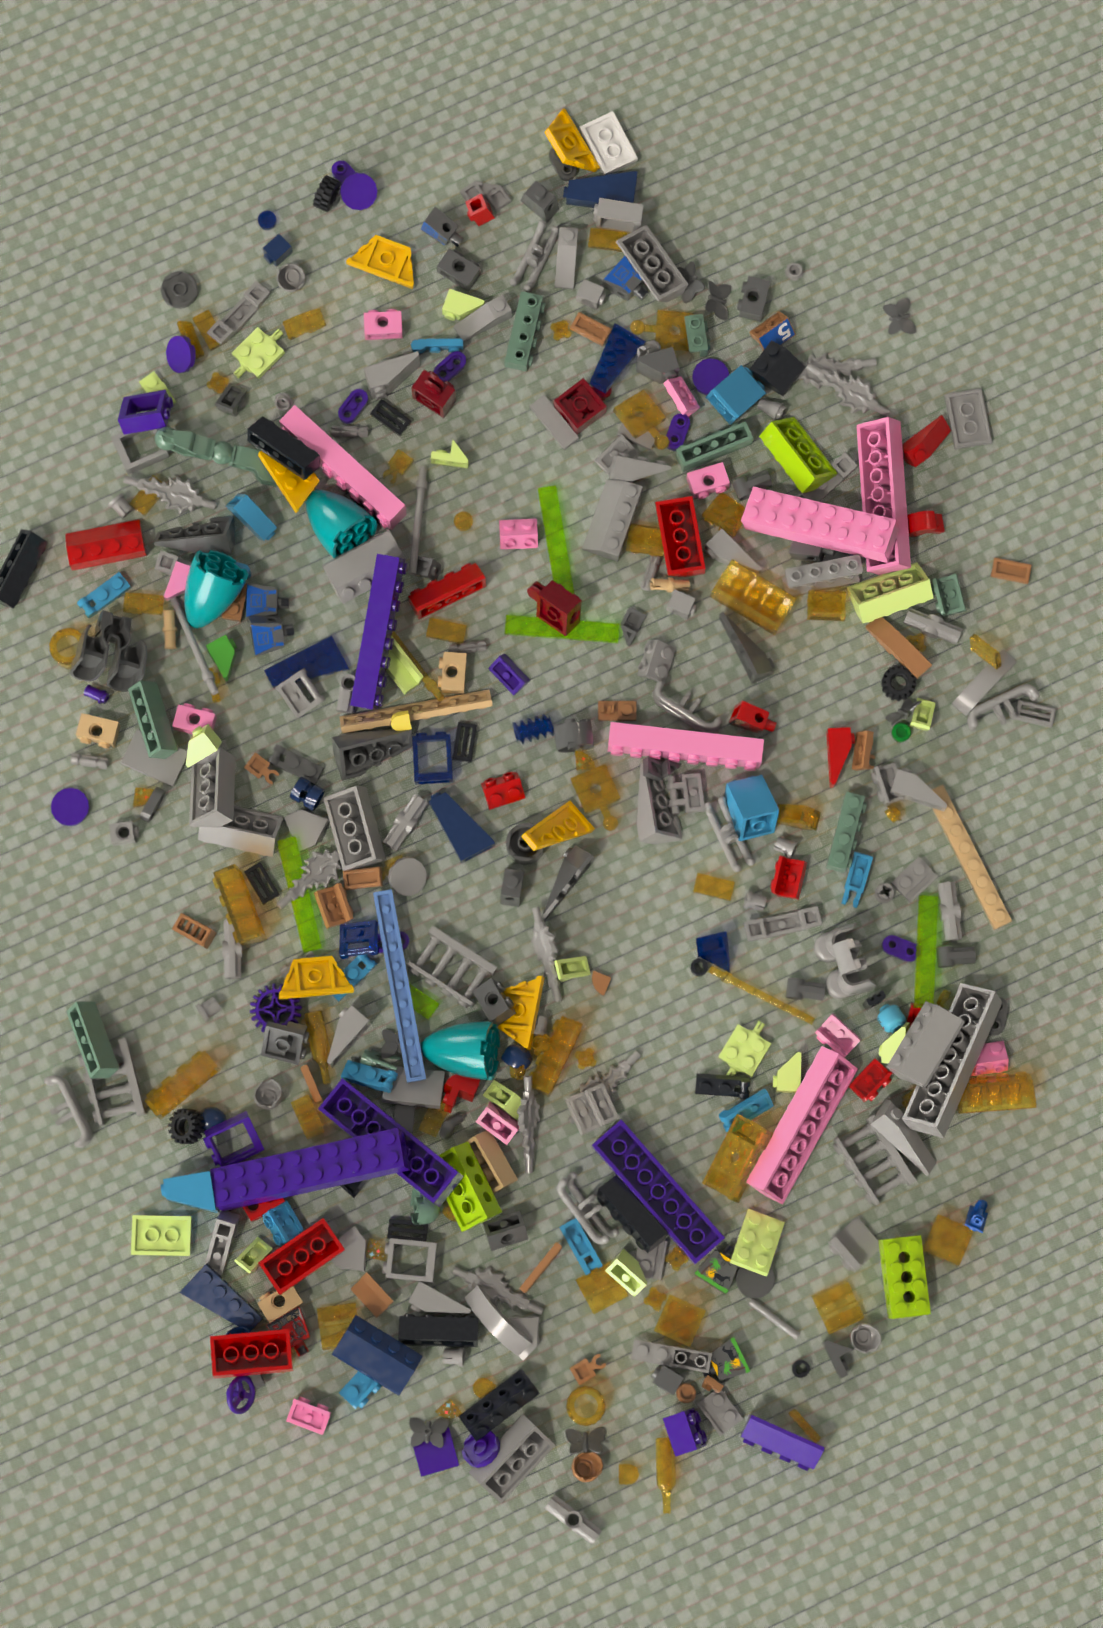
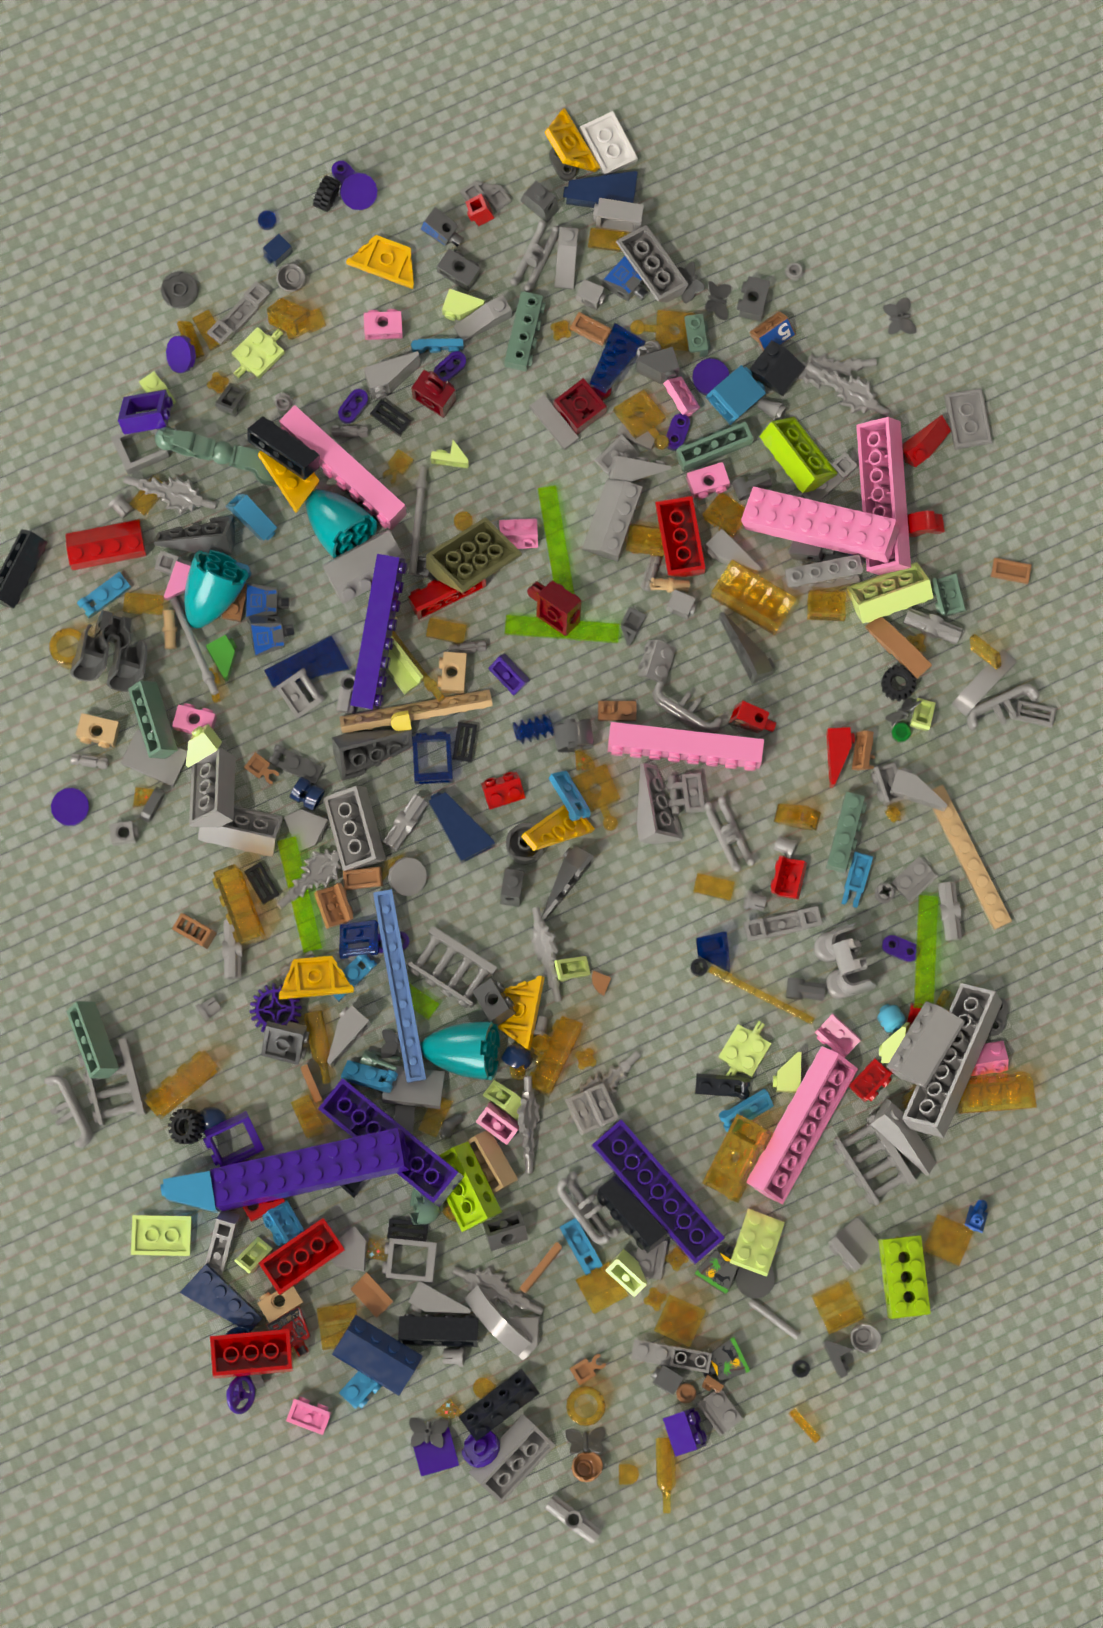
(96, 694): dark purple pin -> none
(268, 1094): light grey hair -> none
(287, 315): none -> clear yellow bracket
(459, 1087): red brick -> none
(471, 556): none -> olive slope
(570, 795): none -> dark azure plate
(657, 770): dark grey slope -> none
(751, 807): dark azure slope -> none
(781, 1442): dark purple slope -> none
(875, 1000): black tile -> none
(949, 956): dark grey piece -> none

